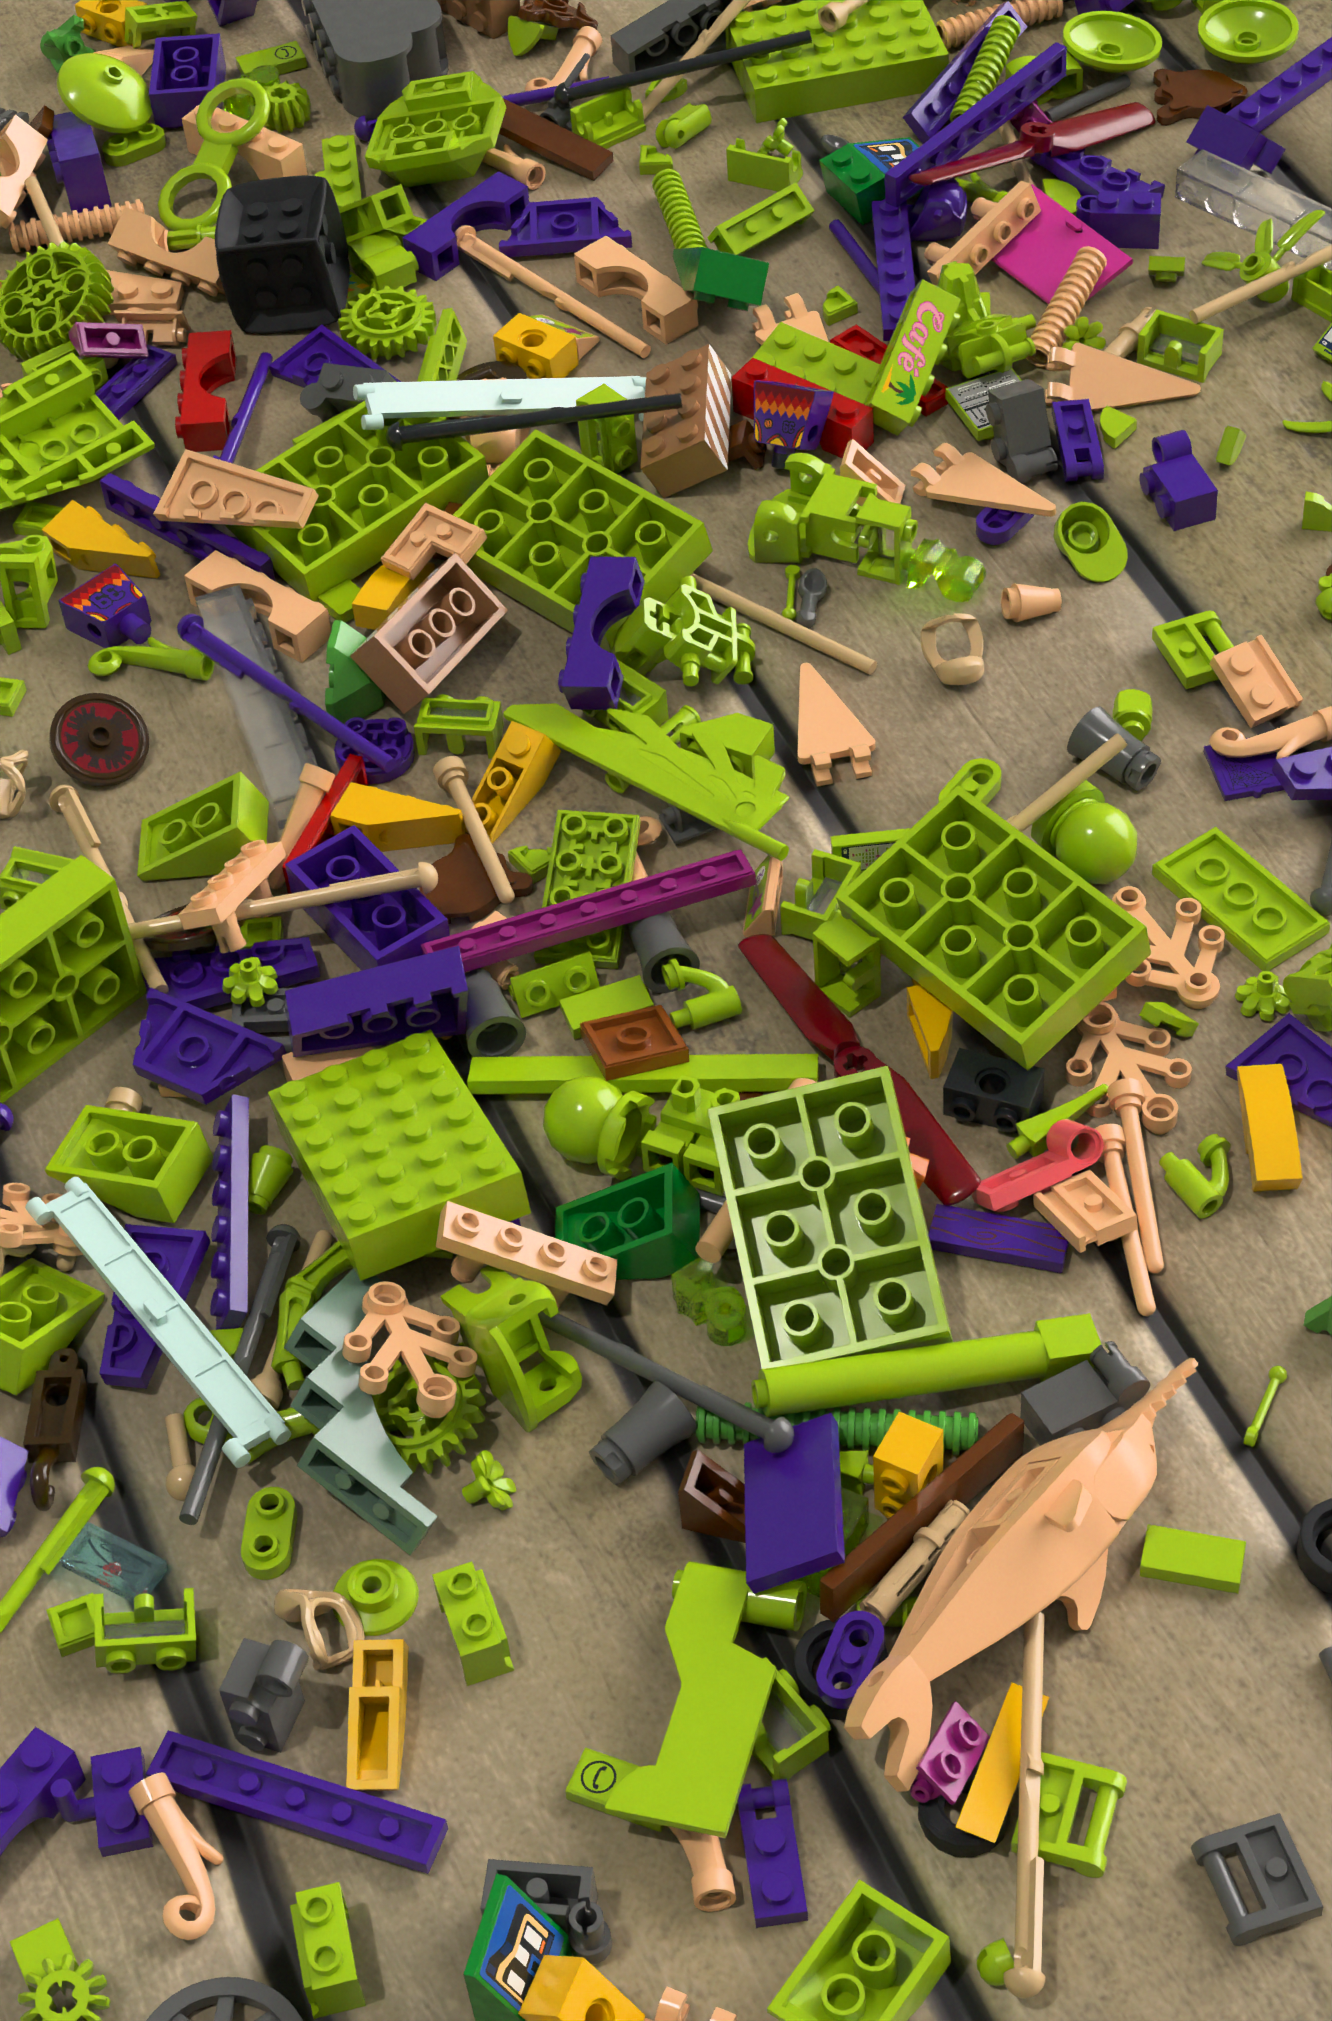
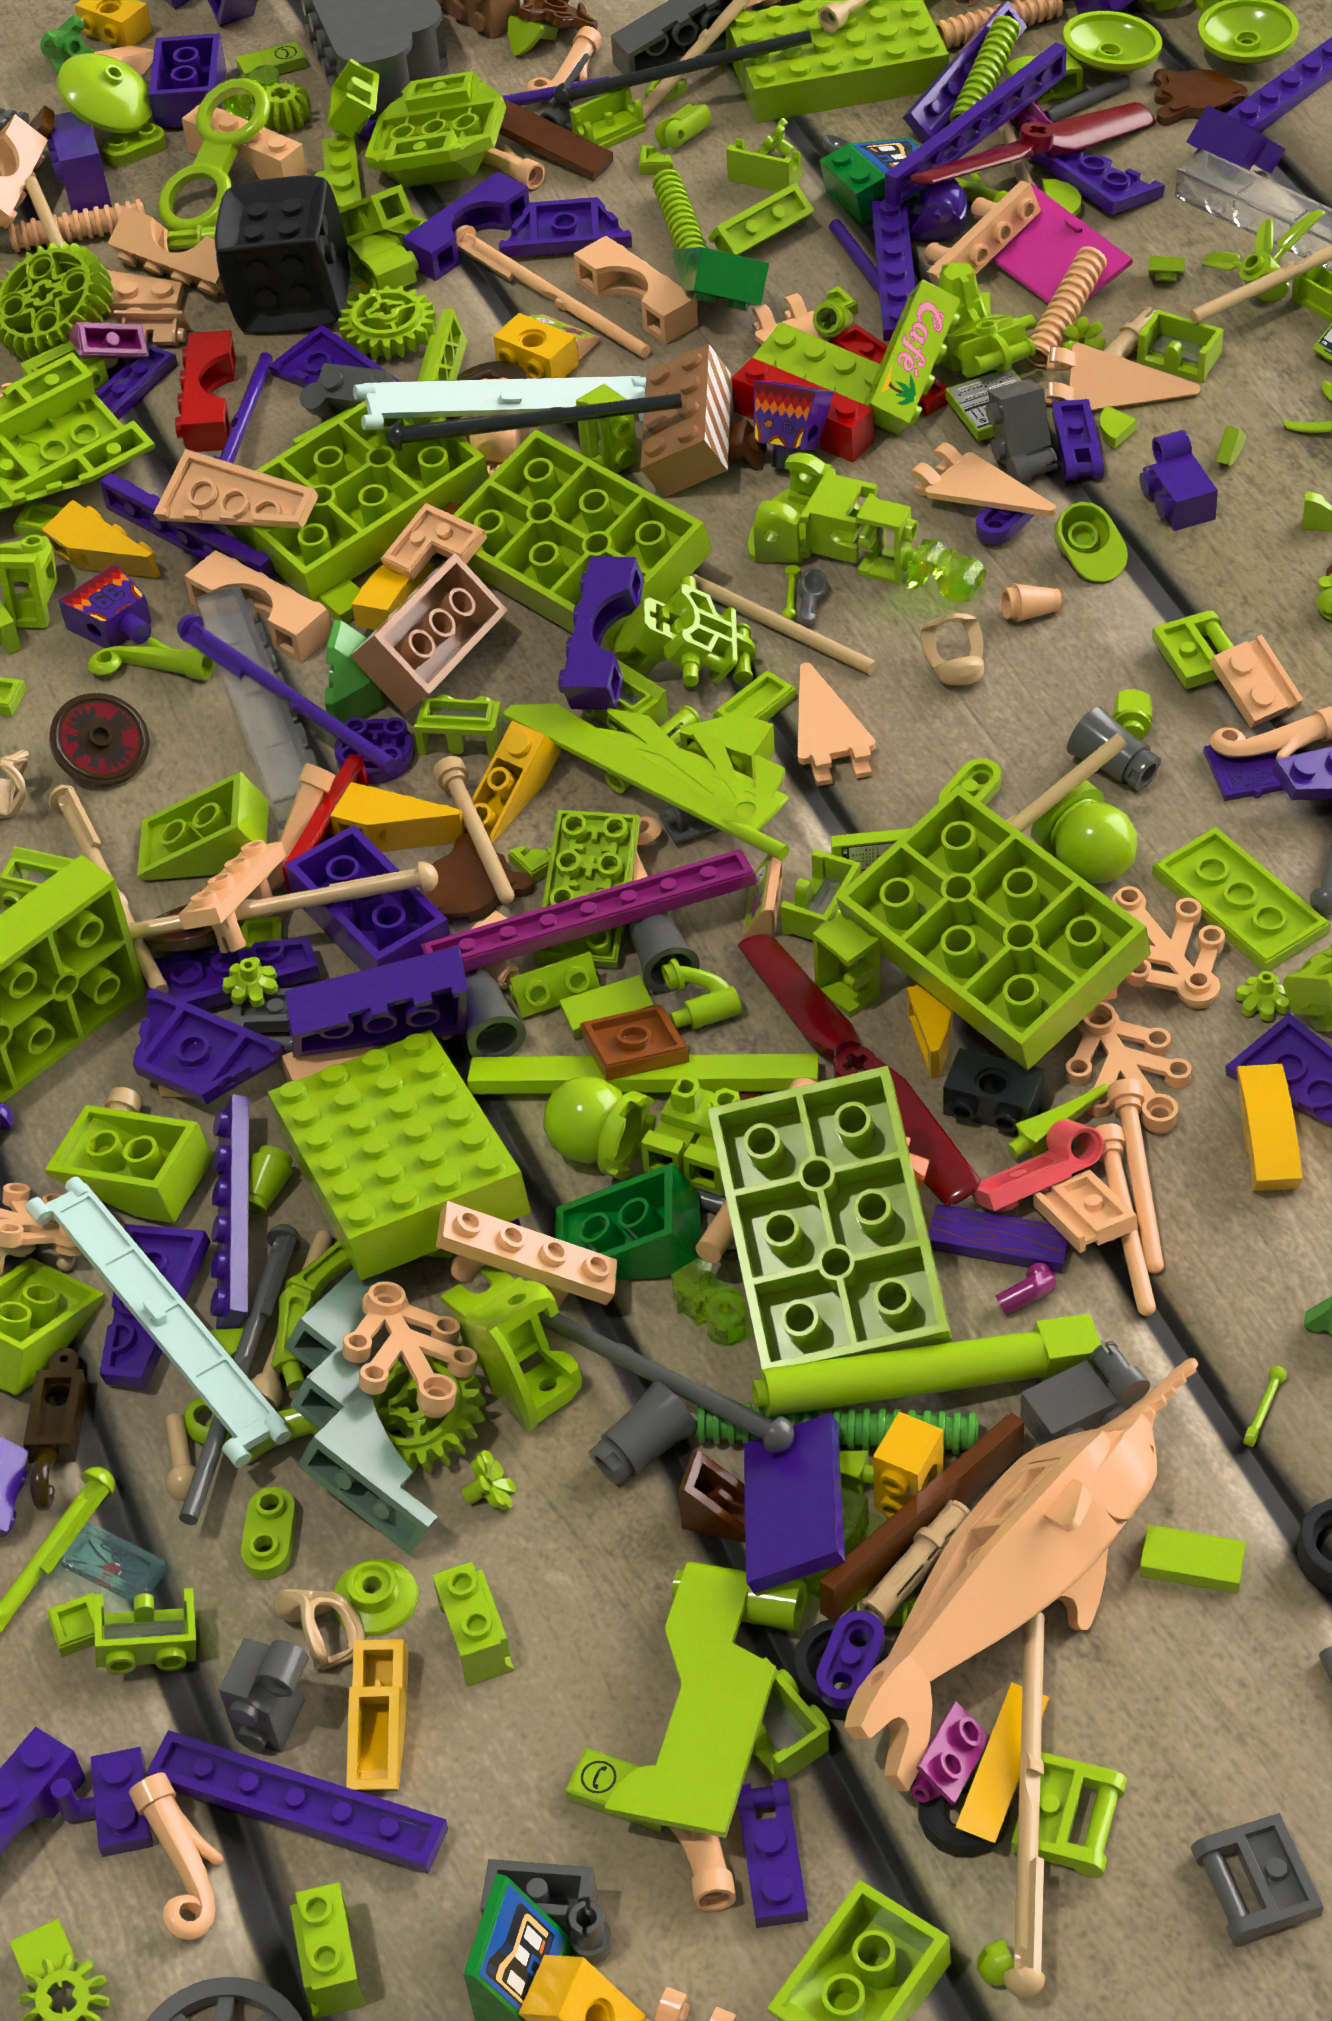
(159, 21): lime hinge -> none
(352, 99): none -> lime window
(760, 698): none -> lime tile
(831, 319): none -> lime cone
(863, 466): light nougat slope -> none
(1037, 1285): none -> magenta arm
(1123, 217): dark purple hinge -> none
(1162, 1012): lime tile -> none
(1190, 1185): lime plant -> none

